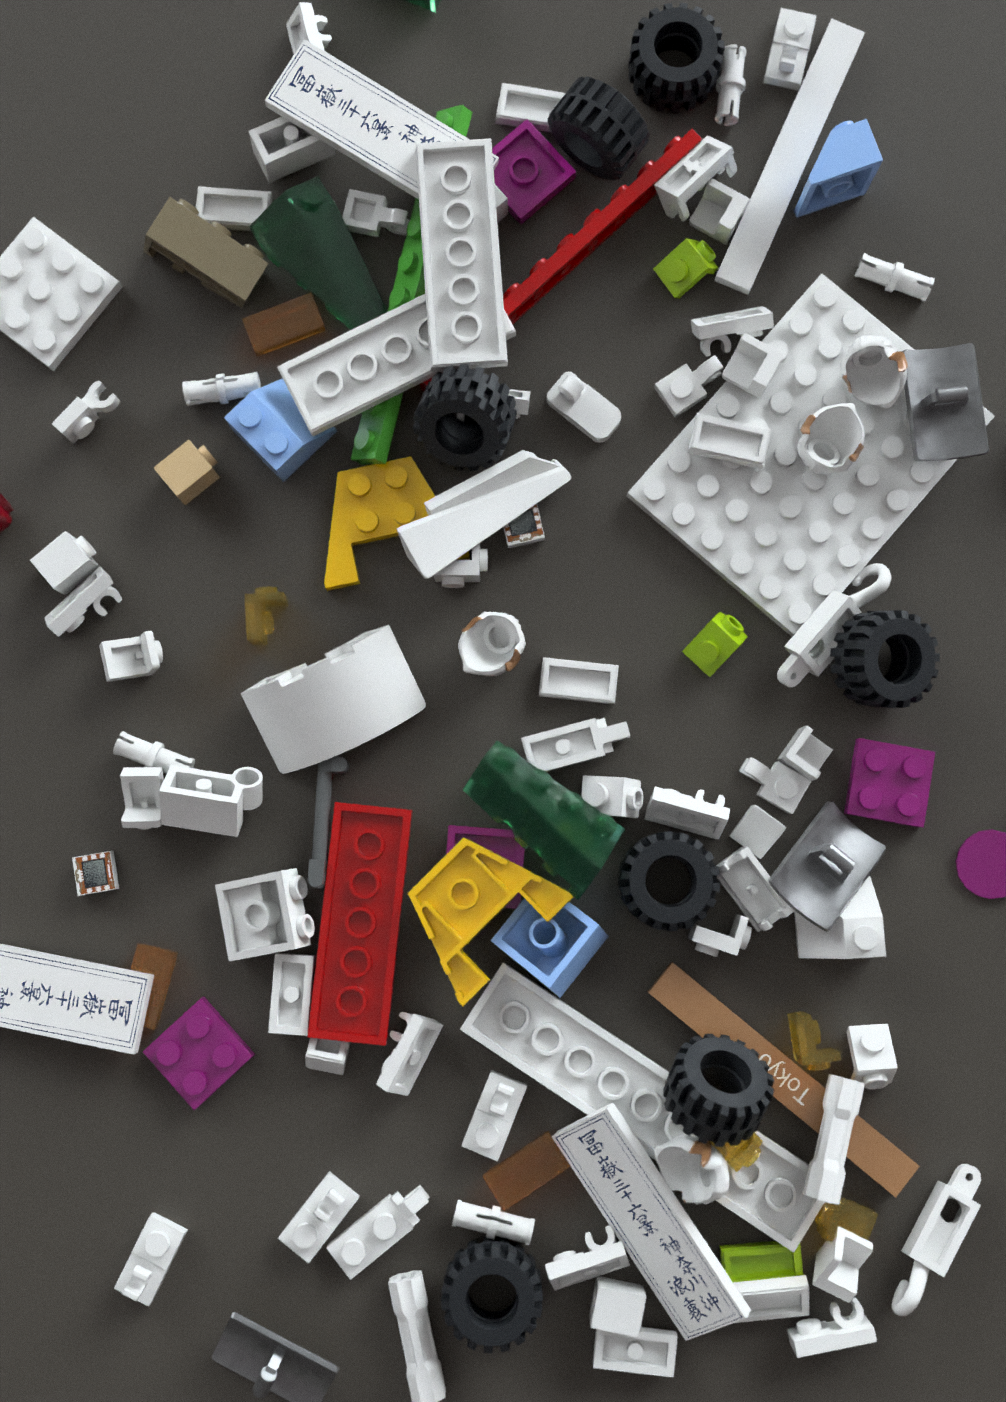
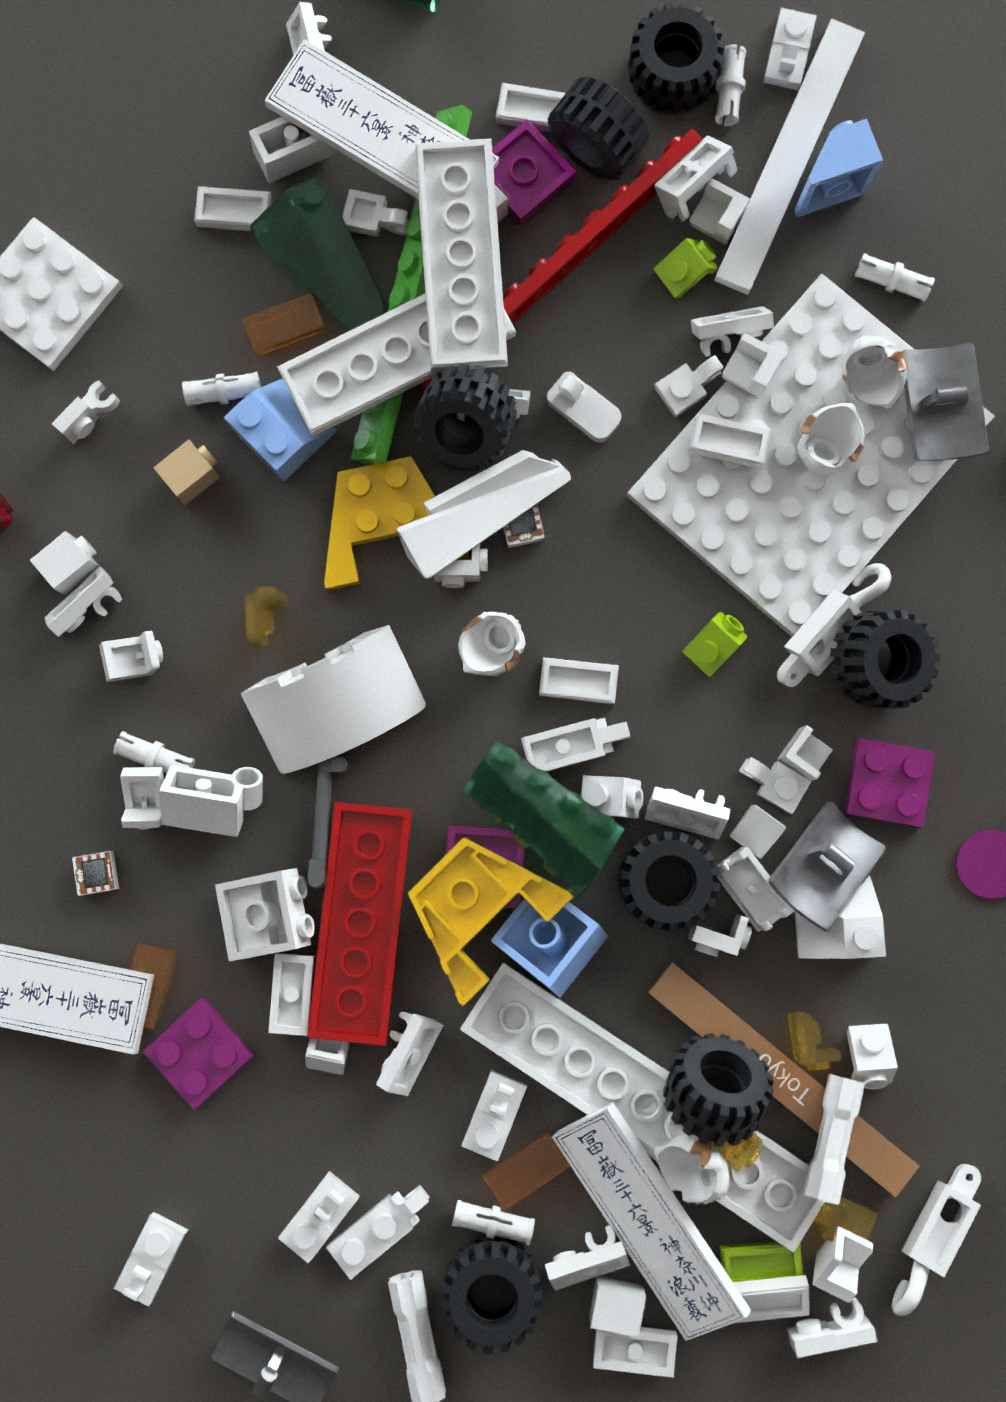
(205, 251): dark tan wedge -> none

